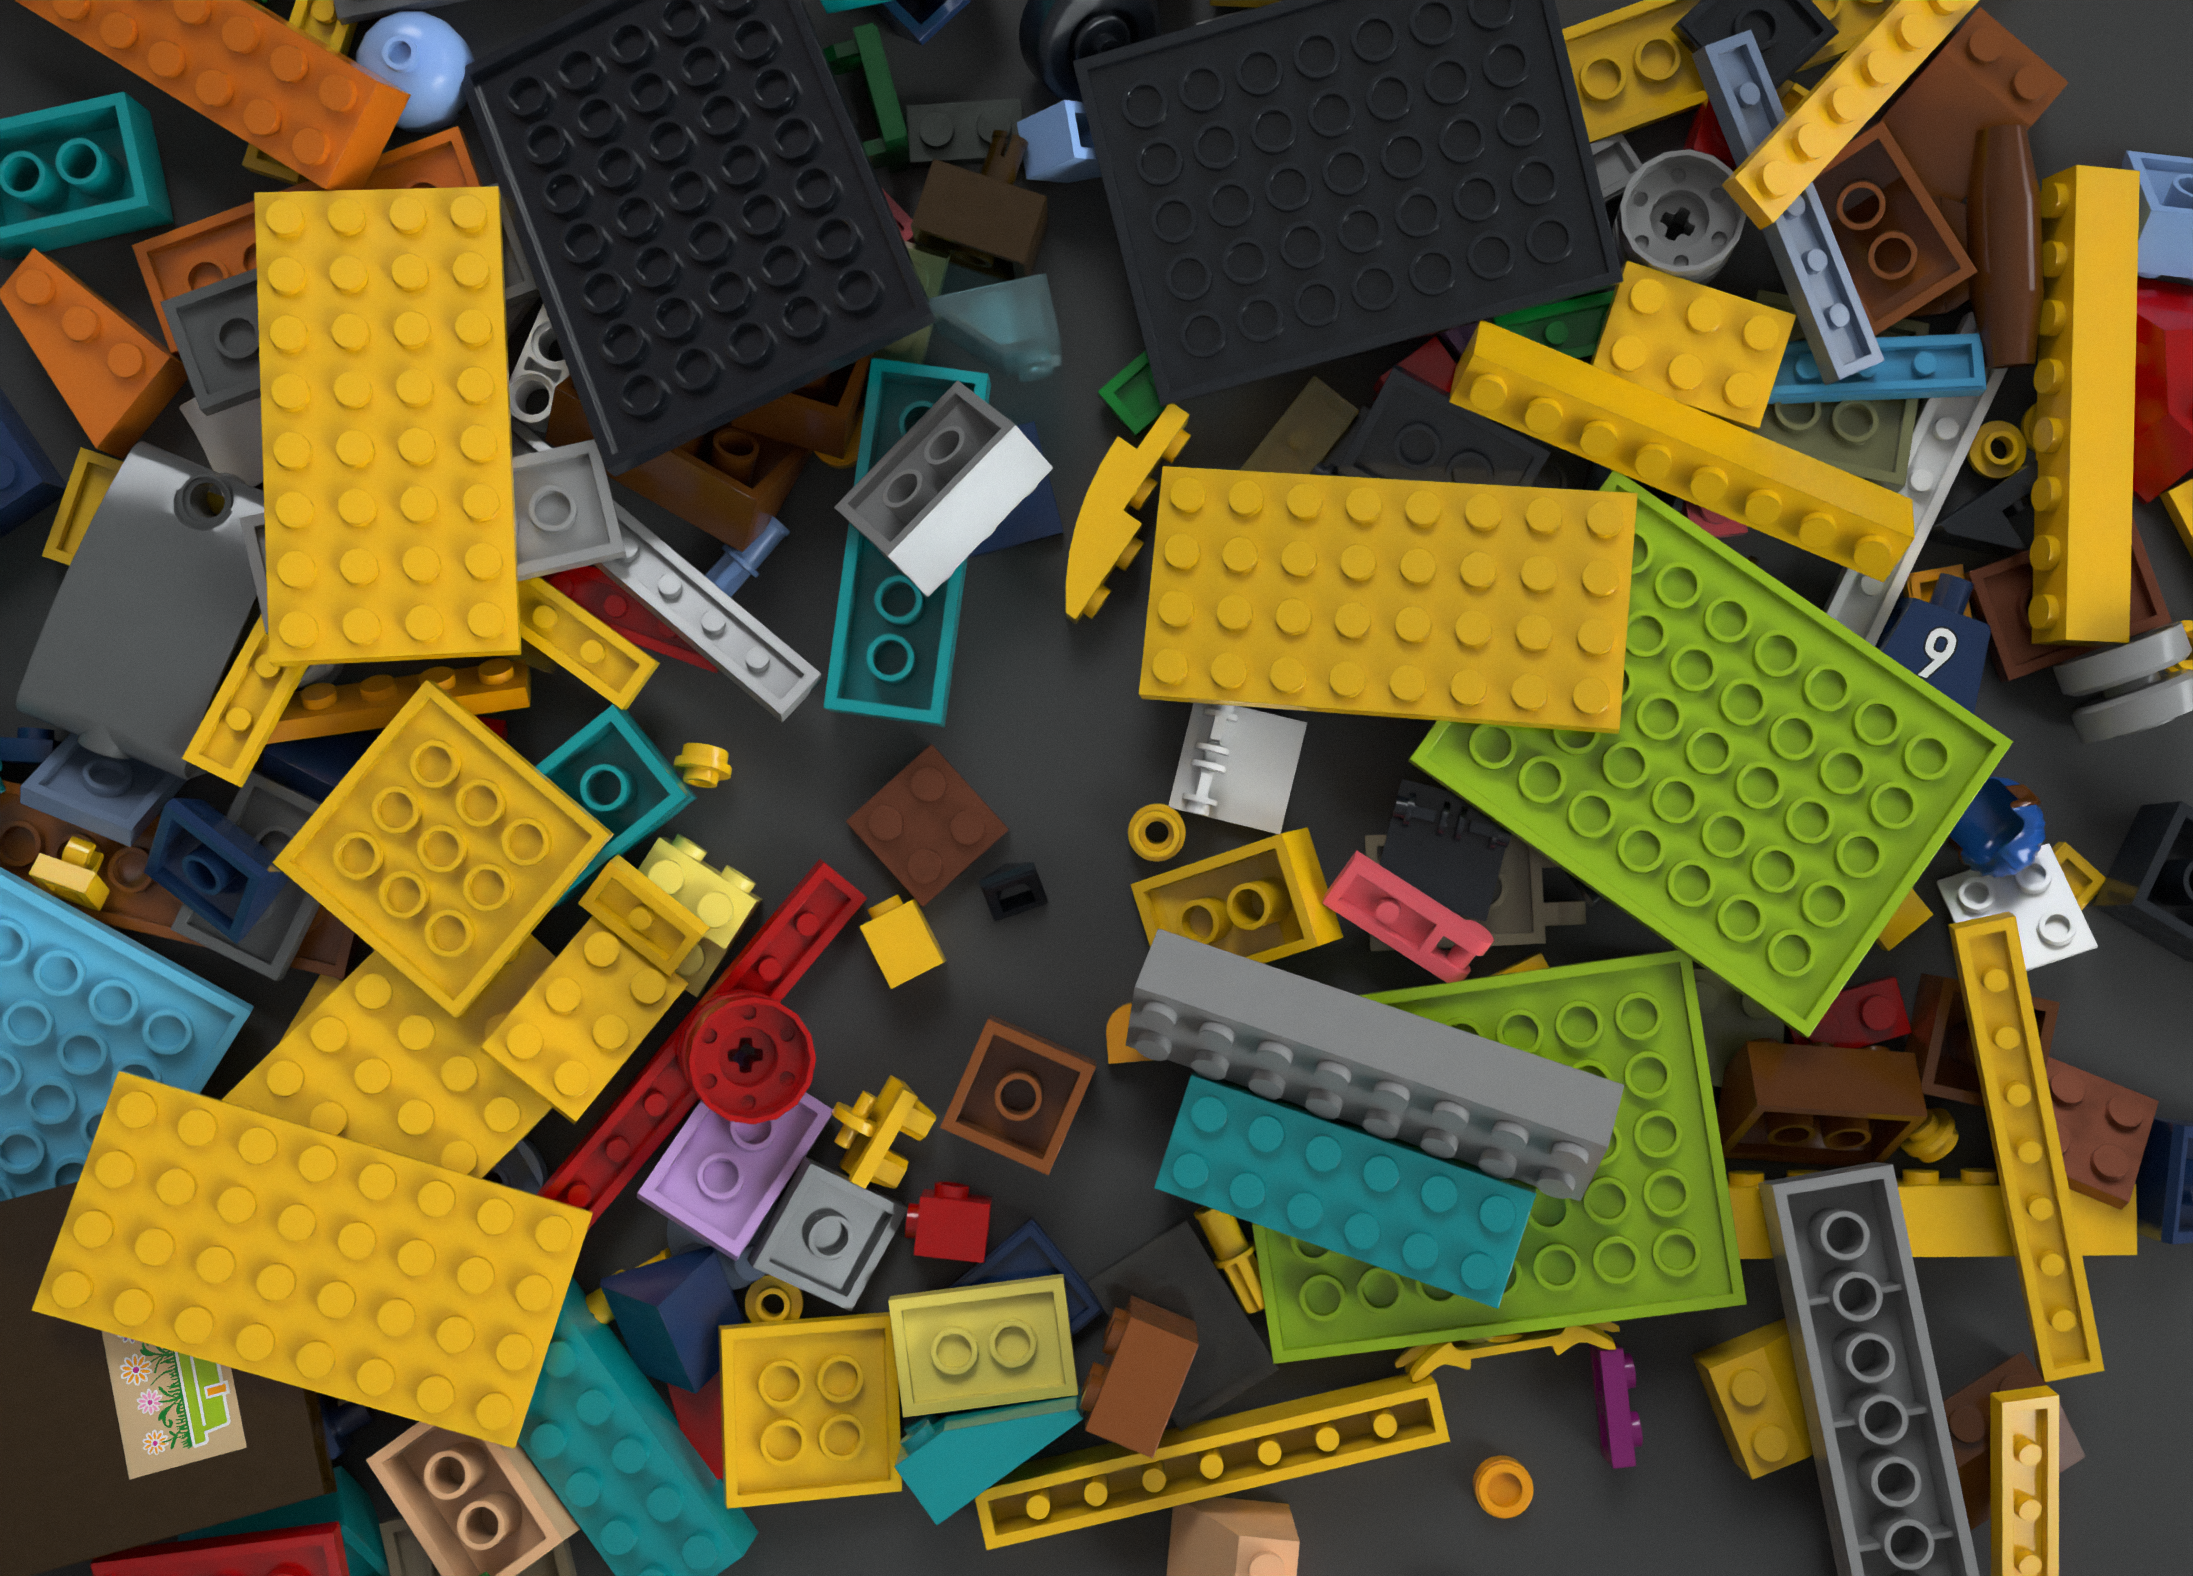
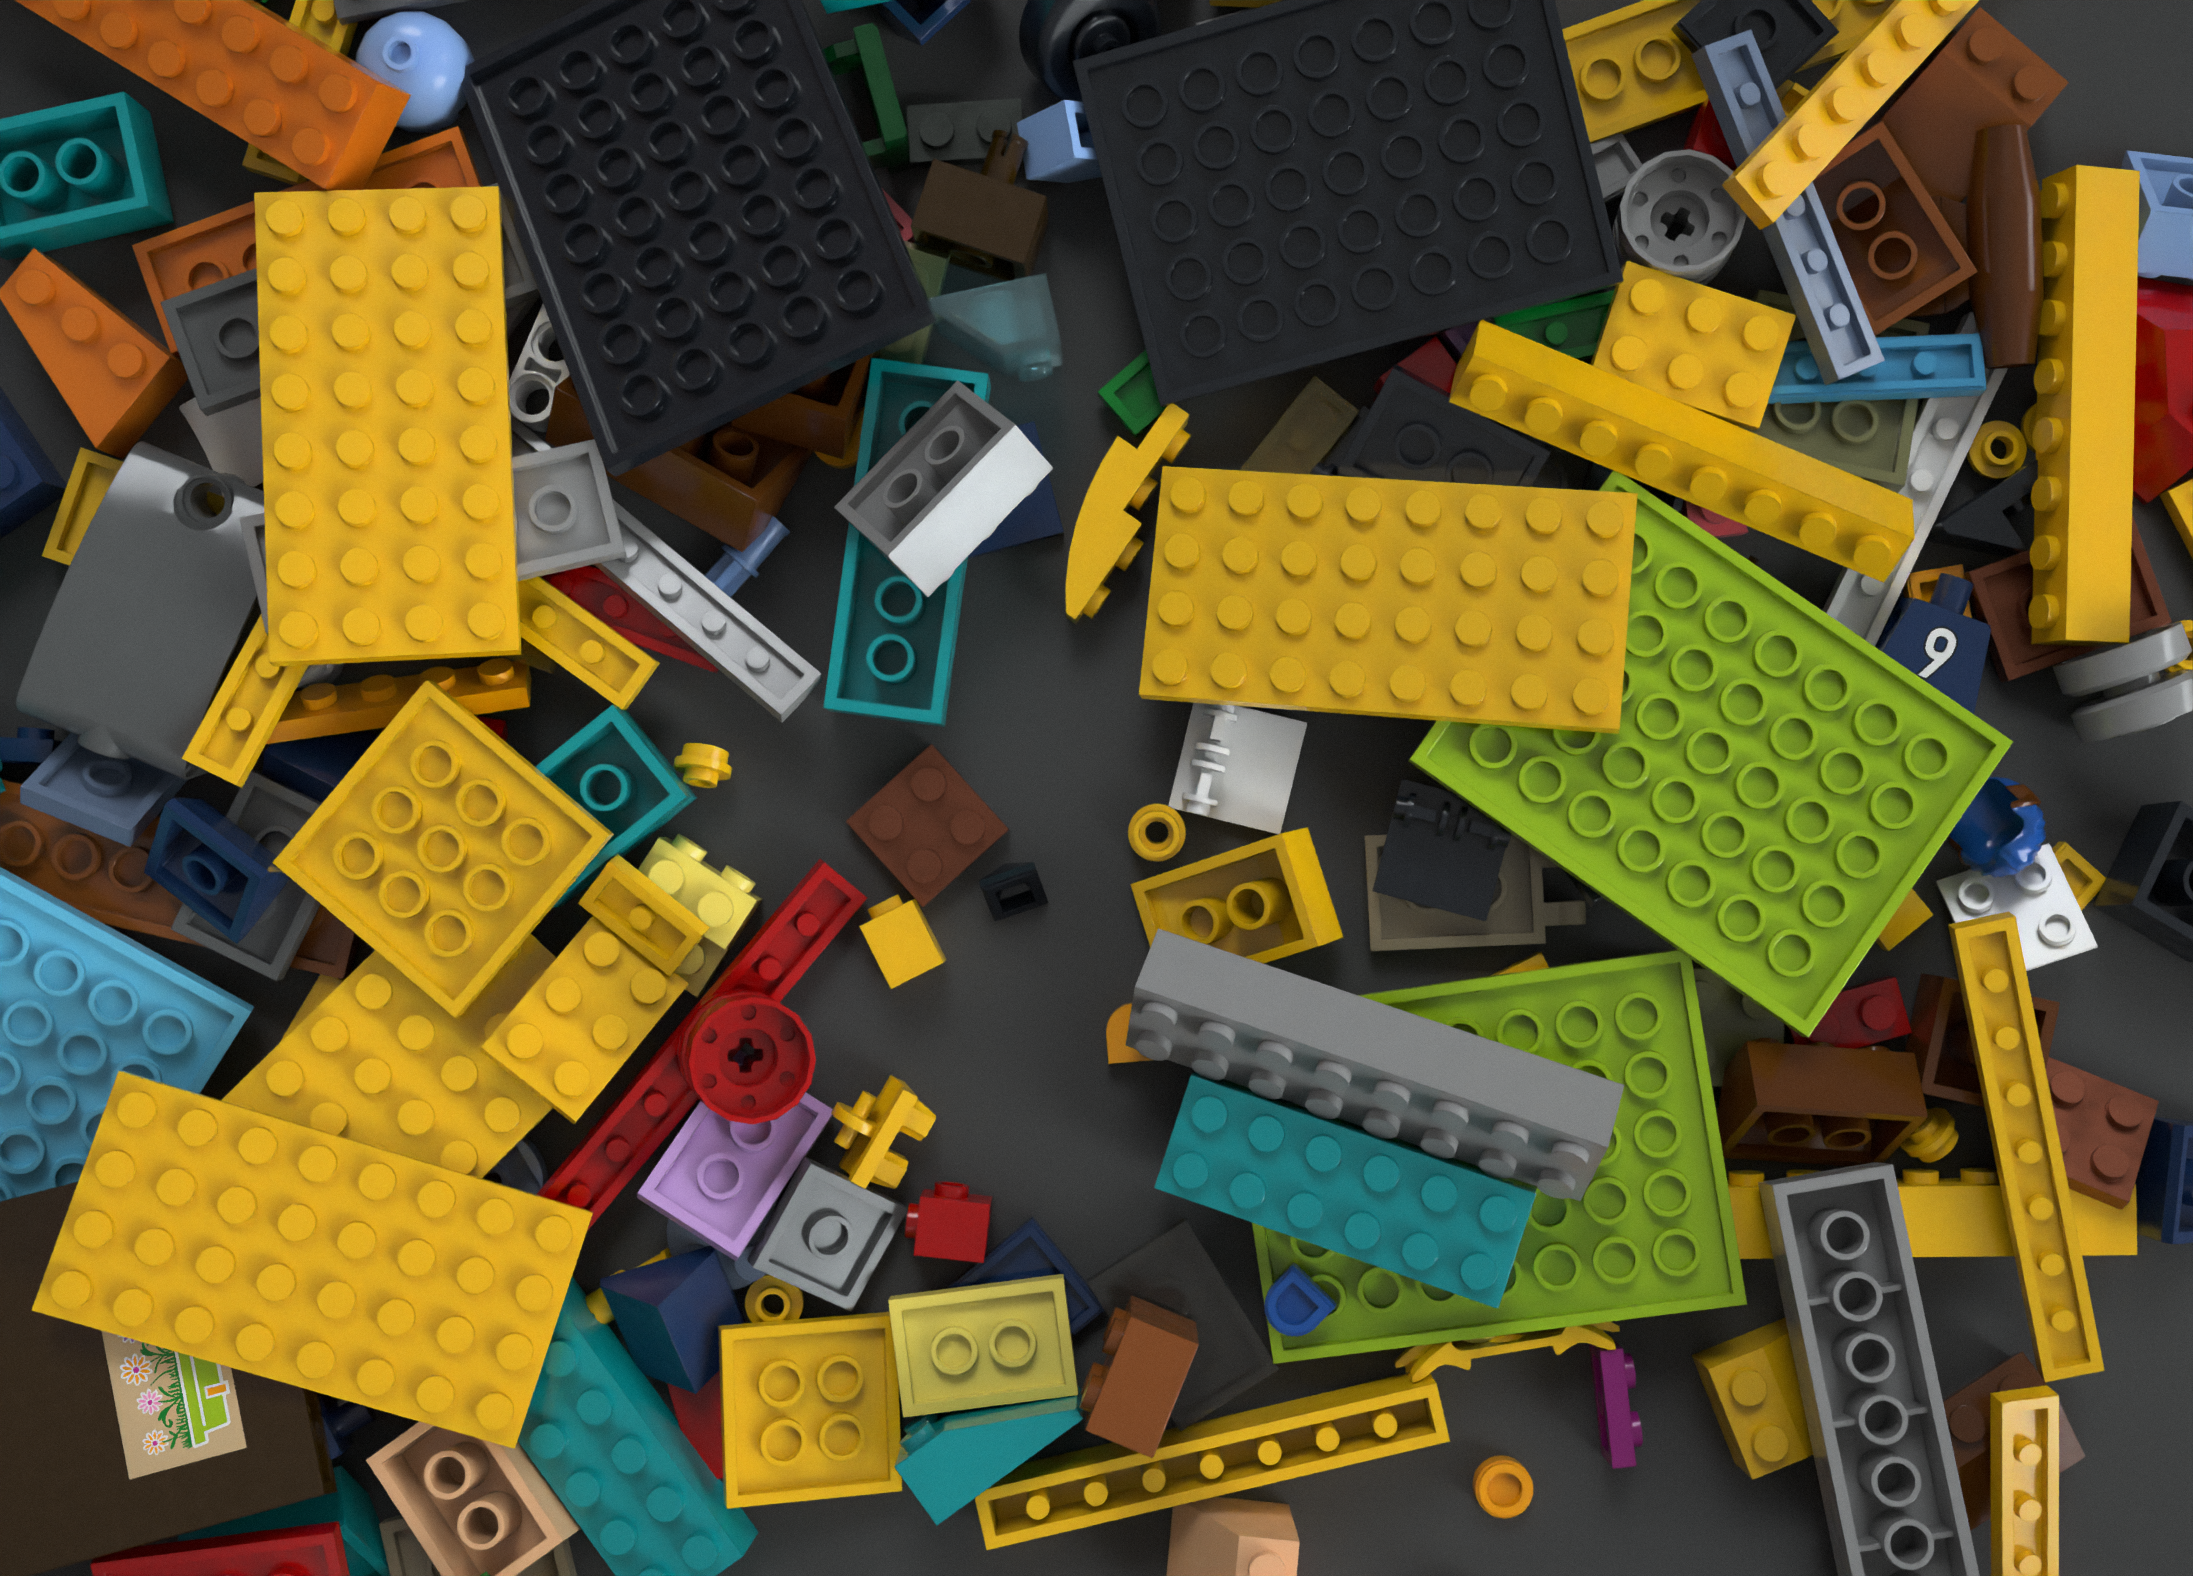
(74, 875): yellow tile -> none
(1019, 1094): dark orange brick -> none
(1234, 1256): yellow axle -> none
(1296, 1303): none -> blue tile
(1406, 918): coral plate -> none

